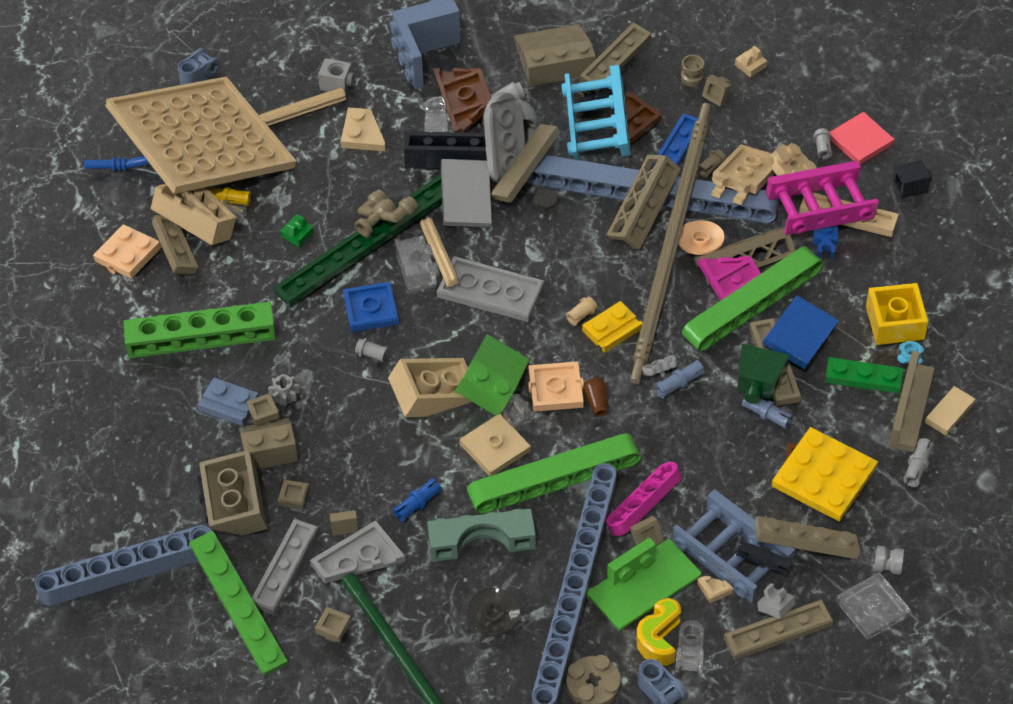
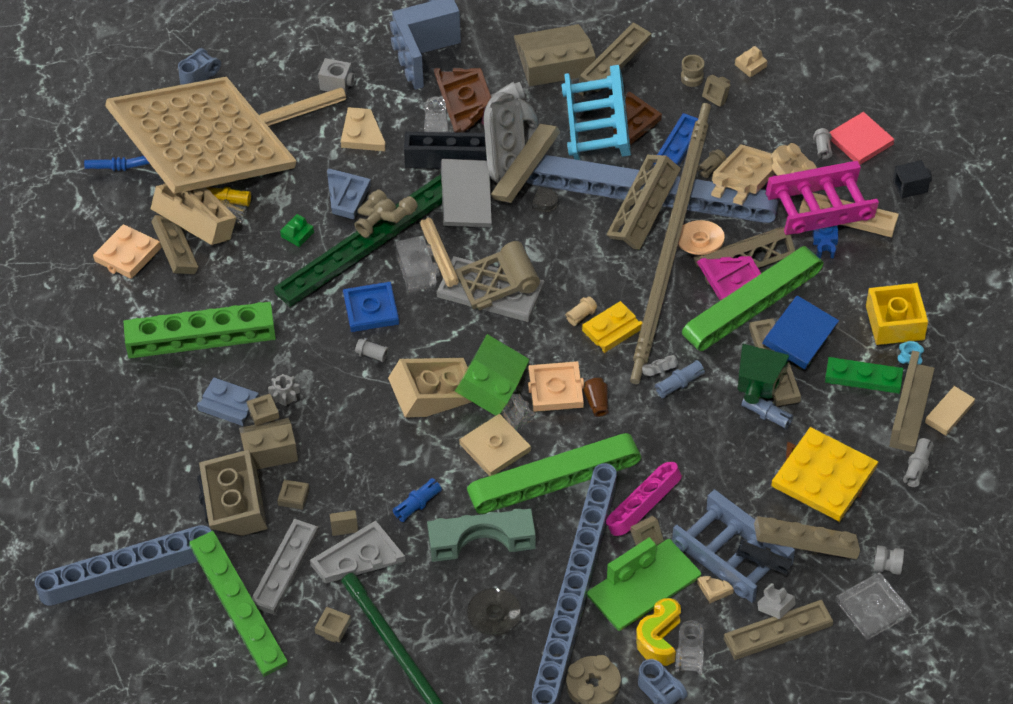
(346, 192): none -> sand blue wing
(517, 272): none -> dark tan piece

